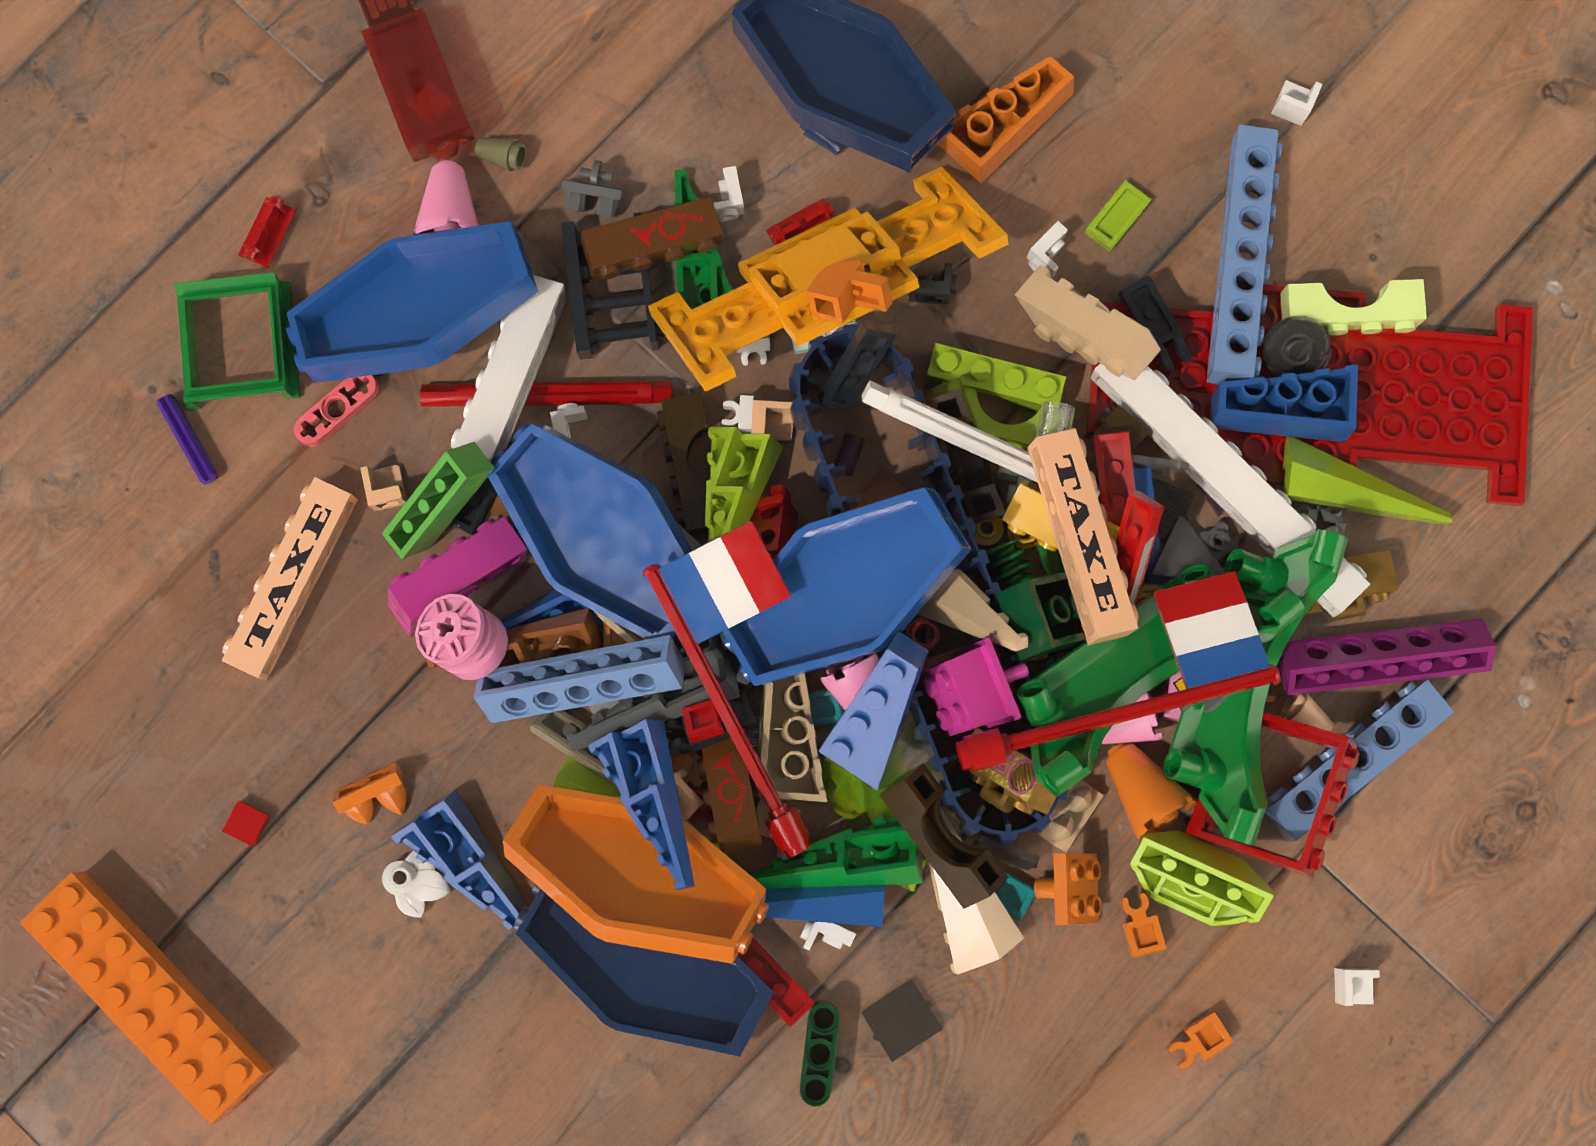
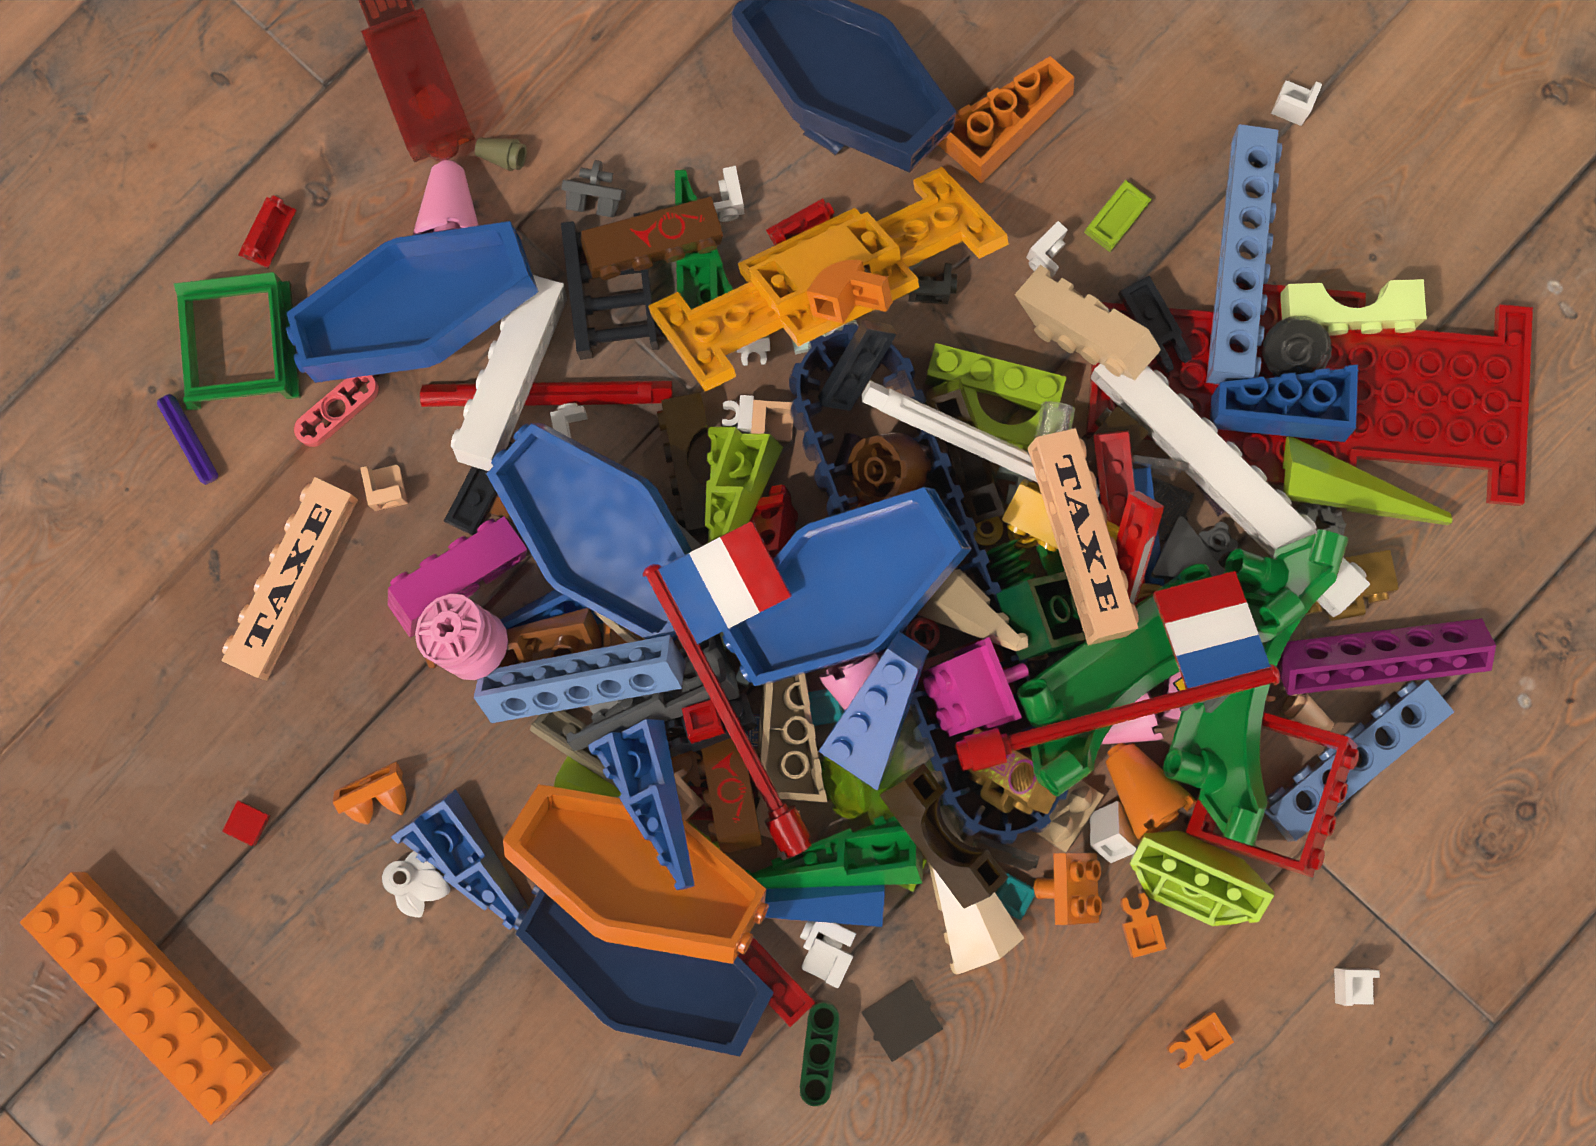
(438, 500): bright green brick -> none
(827, 962): none -> white panel
(887, 466): none -> reddish brown brick
(1112, 833): none -> white panel

